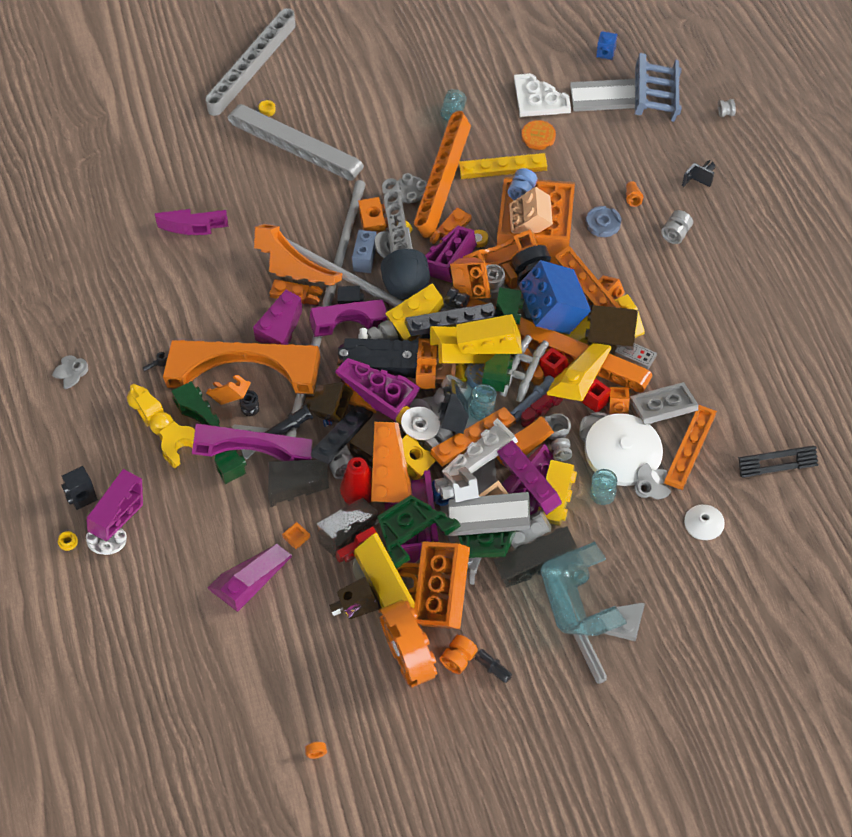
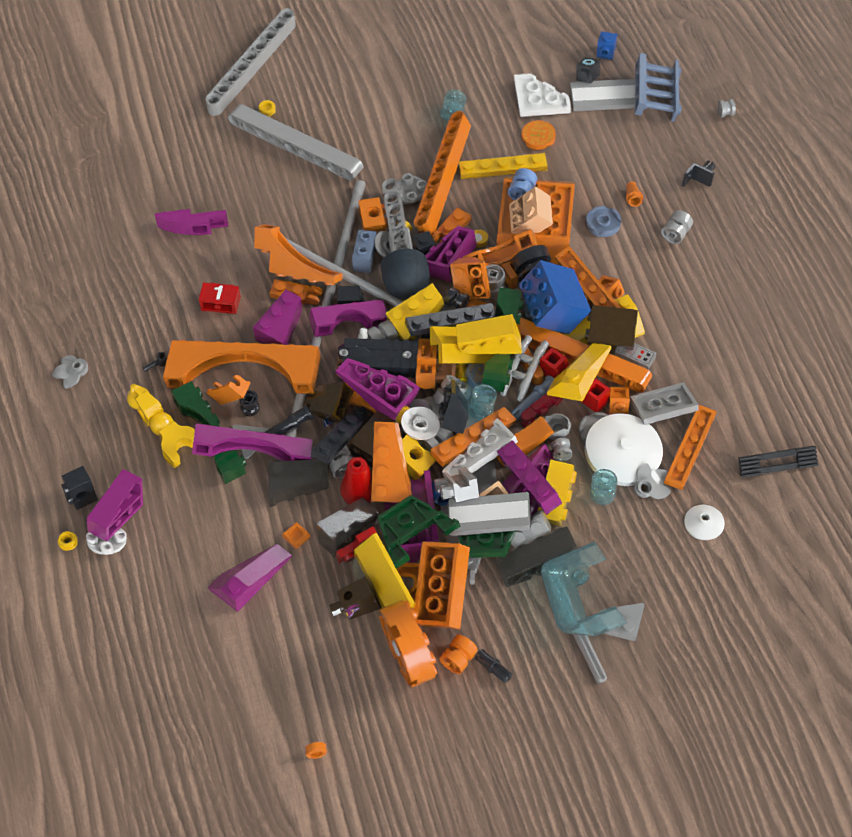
(219, 298): none -> red brick
(423, 242): none -> black brick
(587, 69): none -> black brick

